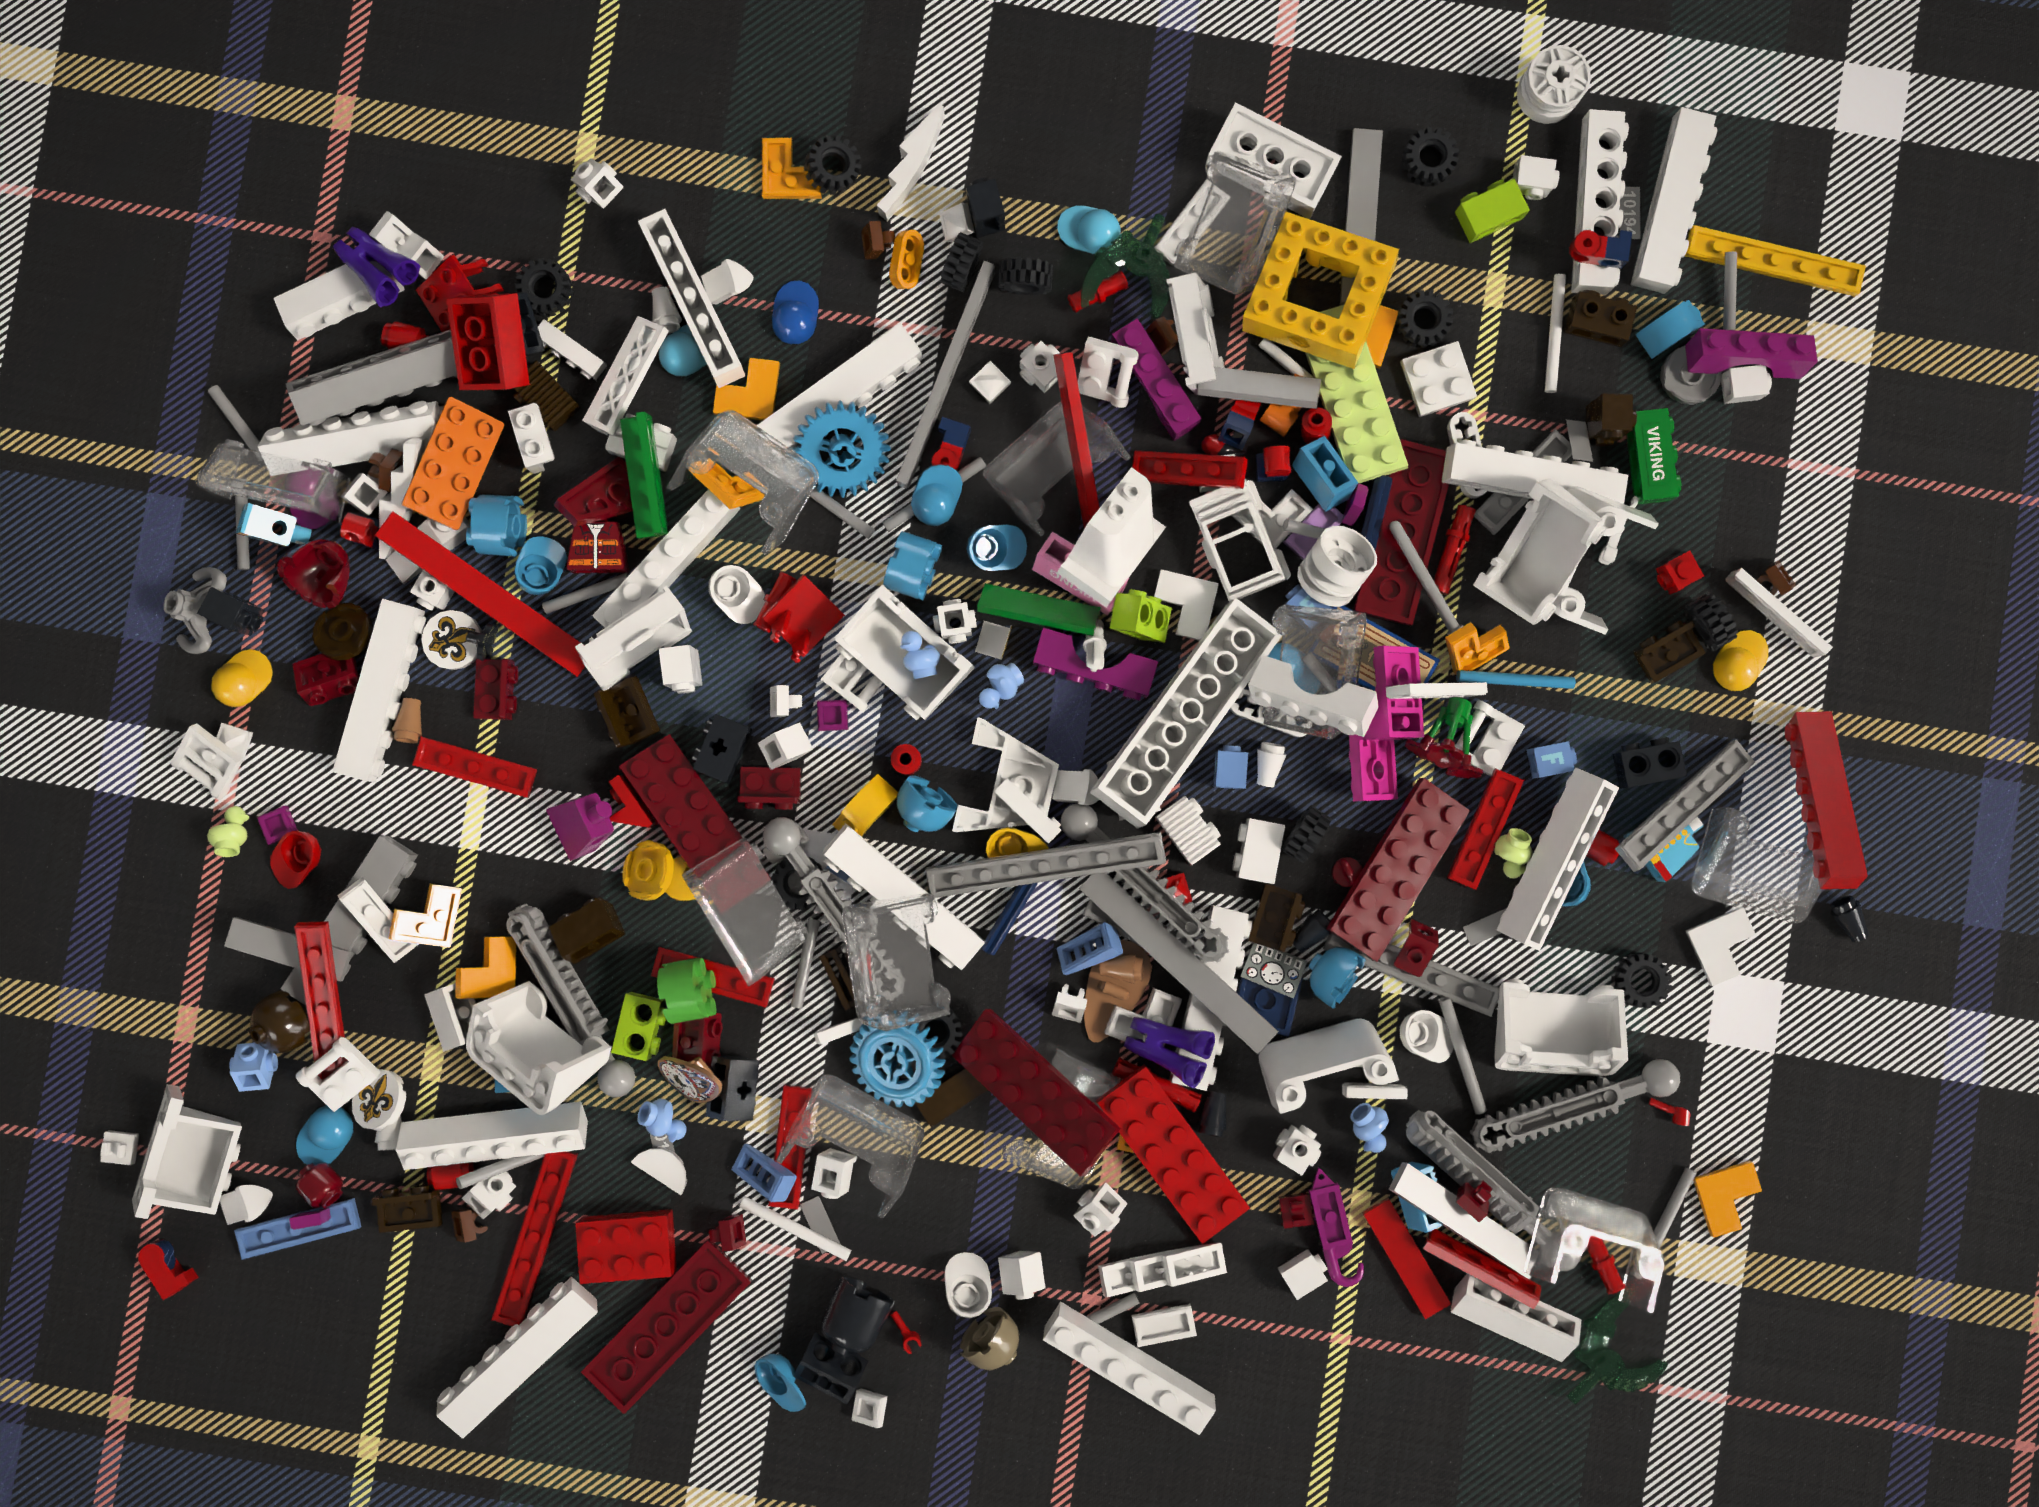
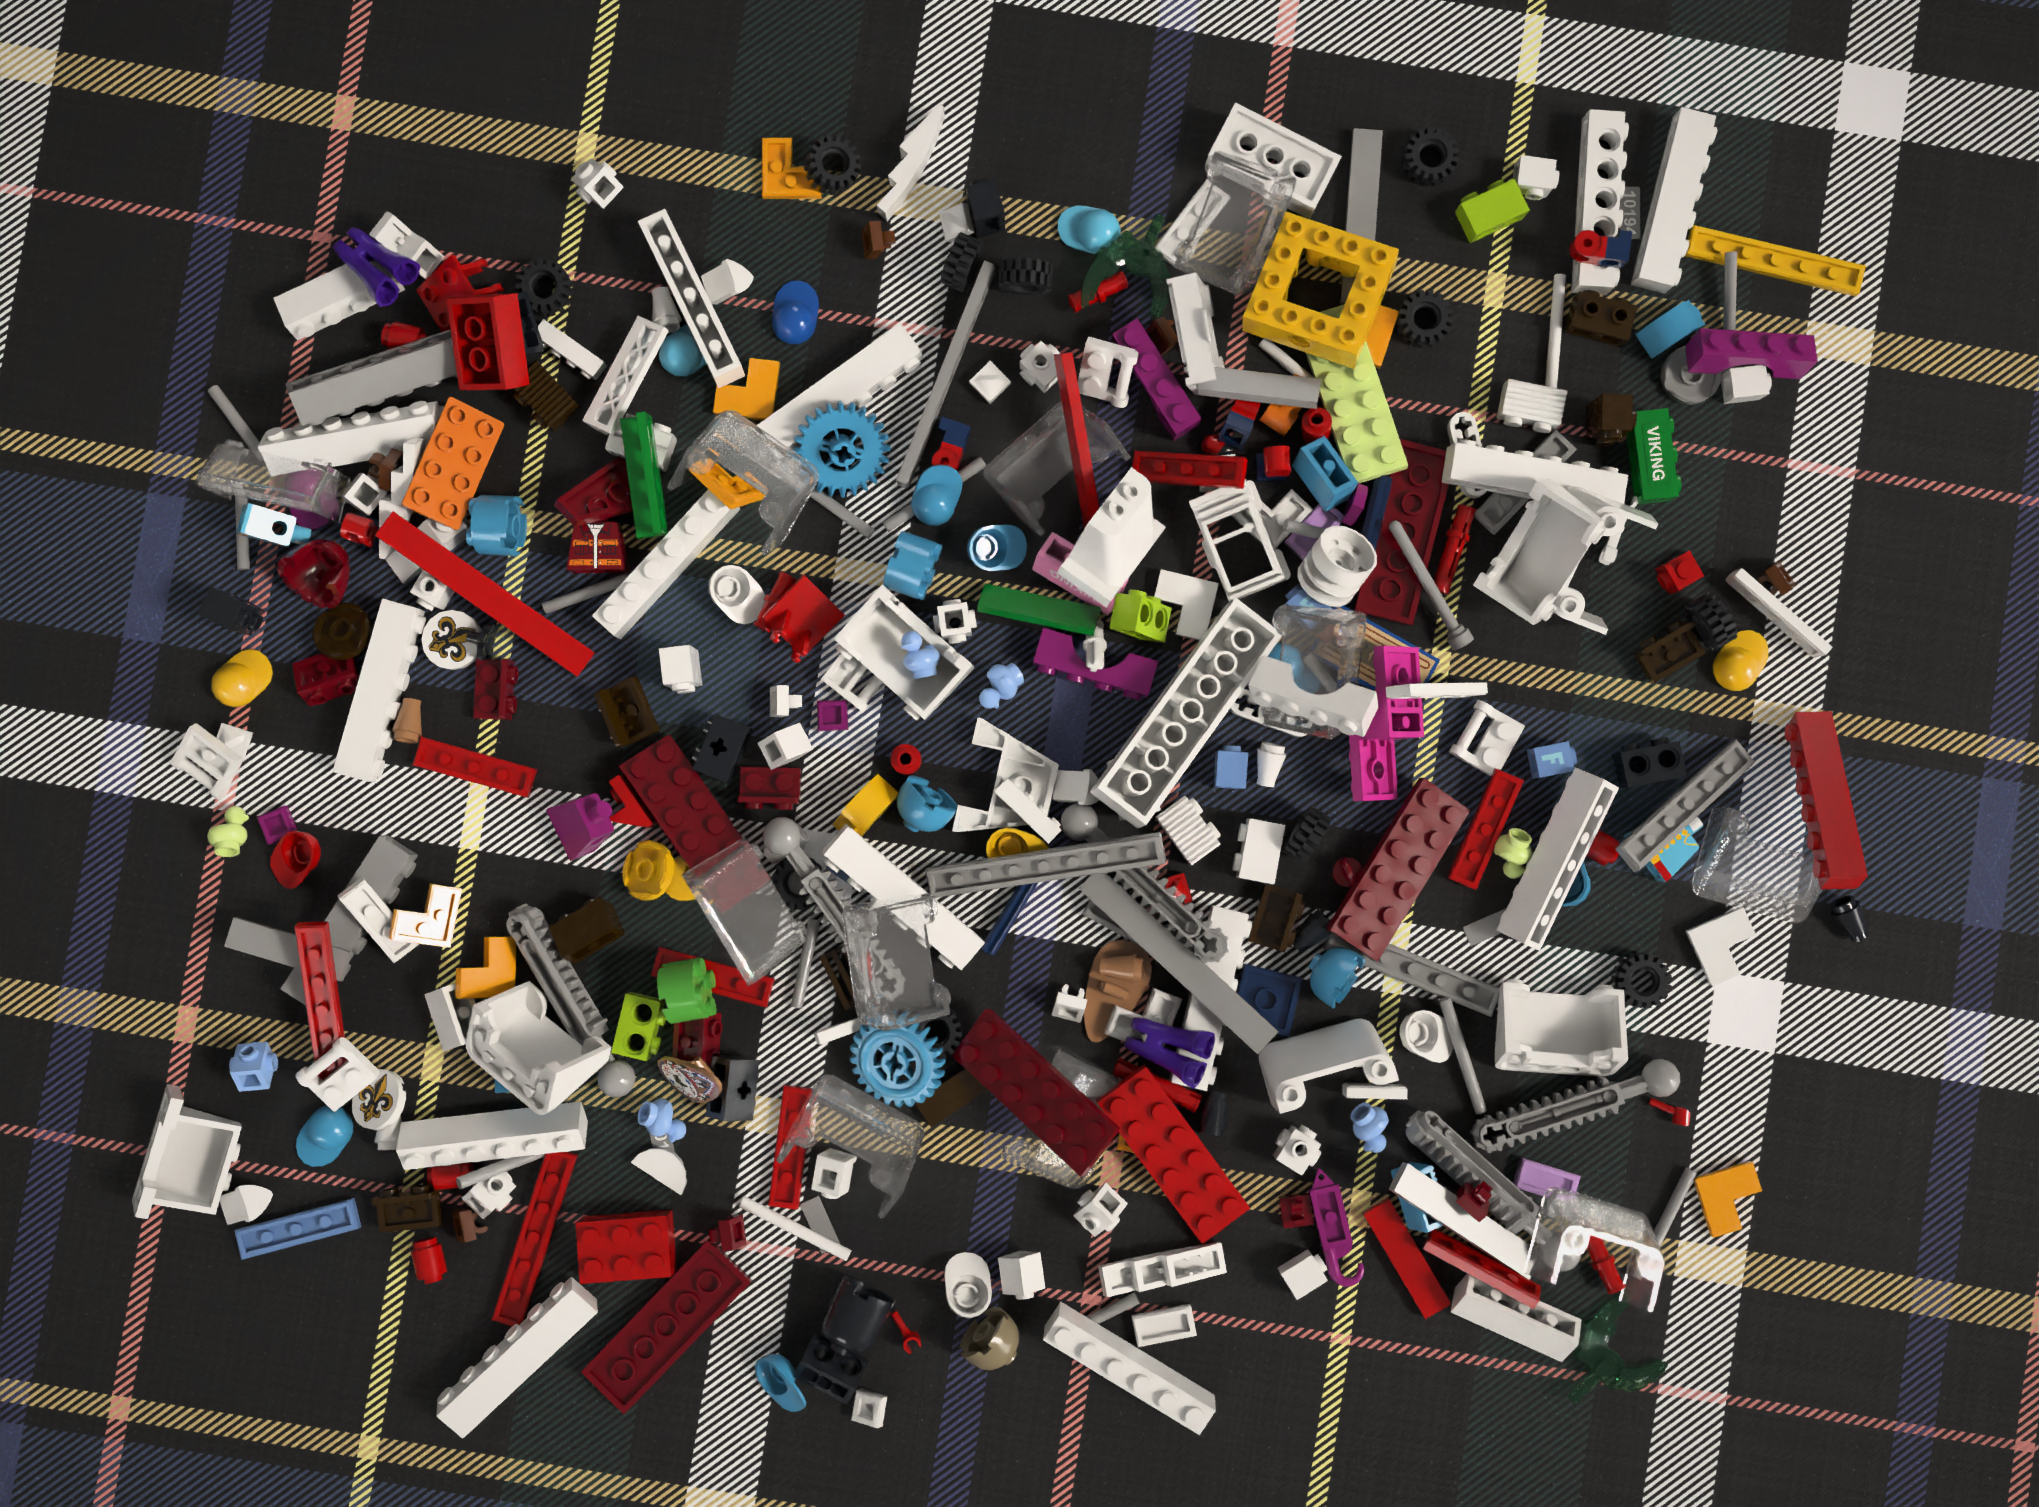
(119, 1147): white tile -> none
(164, 1269): red leg -> none
(185, 605): light grey piece -> none
(278, 1023): dark brown cylinder -> none
(310, 1218): magenta tile -> none
(319, 1185): dark red head -> none
(428, 1260): none -> red brick
(531, 437): white bracket -> none
(540, 565): dark azure cap -> none
(634, 637): white piece -> none
(781, 1178): medium blue slope -> none
(906, 259): light orange plate -> none
(993, 640): white sticker -> none
(1107, 945): medium blue slope -> none
(1274, 969): sticker -> none
(1417, 949): dark red bracket -> none
(1438, 379): white plate -> none
(1445, 754): plant -> none
(1470, 651): light orange tile -> none
(1515, 679): dark azure bar -> none
(1531, 405): none -> white brick
(1540, 1177): none -> lavender tile
(1553, 84): white wheel -> none
(1579, 440): light grey sticker -> none

